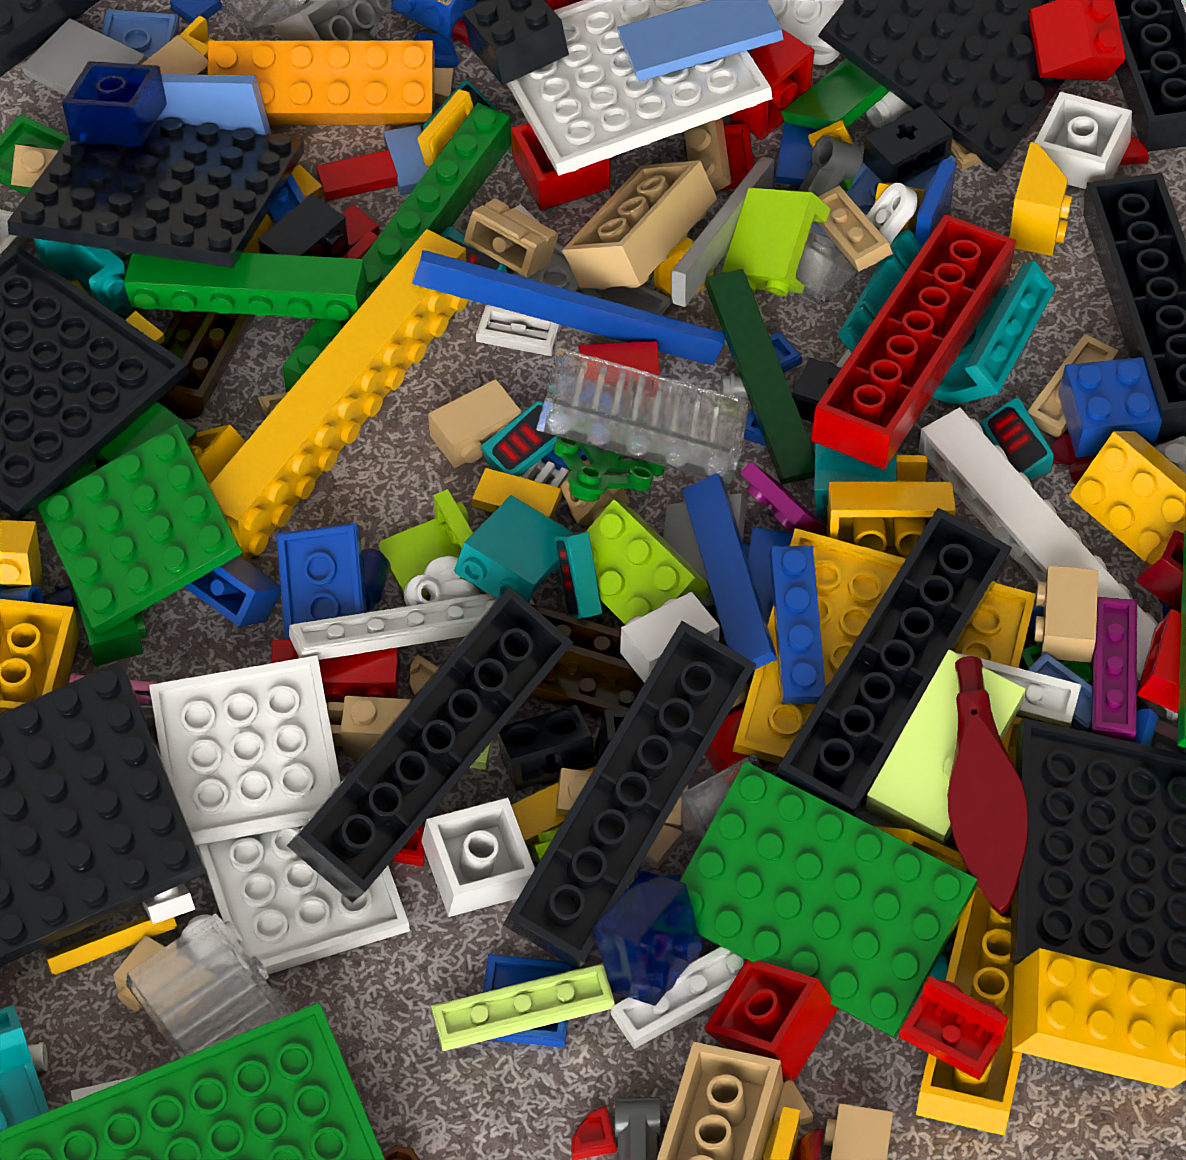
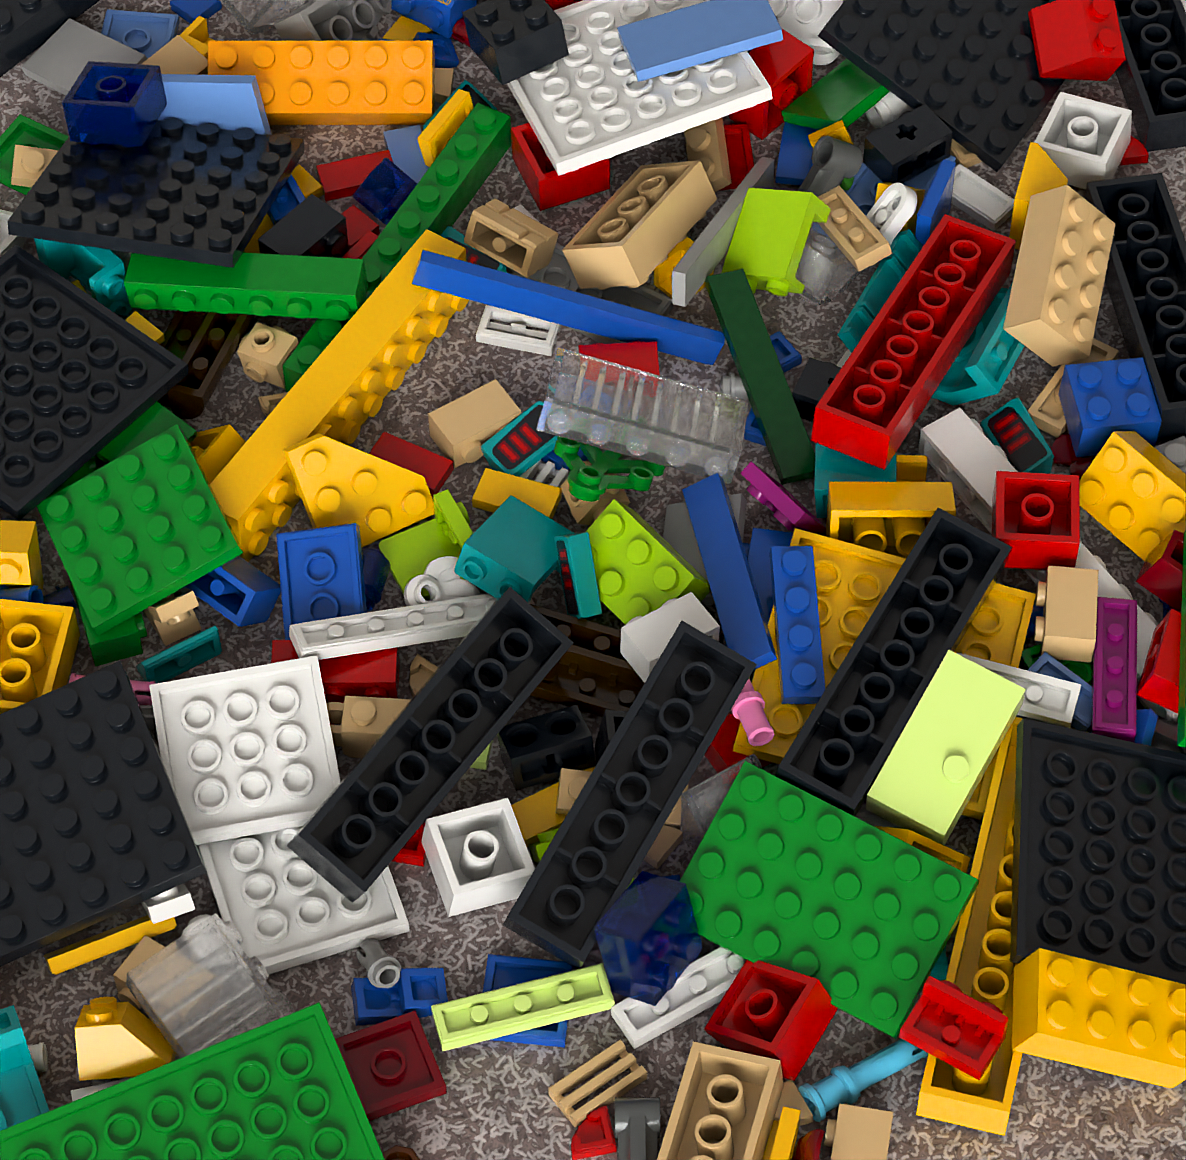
(117, 1041): none -> yellow slope
(174, 616): none -> tan slope
(181, 656): none -> teal slope
(265, 353): none -> tan brick
(356, 487): none -> yellow plate
(381, 968): none -> light grey pin
(384, 190): none -> clear blue panel
(391, 1065): none -> dark red plate
(406, 29): none -> yellow tile
(414, 991): none -> blue slope
(417, 459): none -> red tile
(627, 1061): none -> tan tile
(750, 712): none -> bright pink pin
(846, 1084): none -> medium azure pin
(980, 199): none -> white tile
(985, 794): dark red animal -> none
(1037, 518): none -> red brick
(1059, 276): none -> tan brick

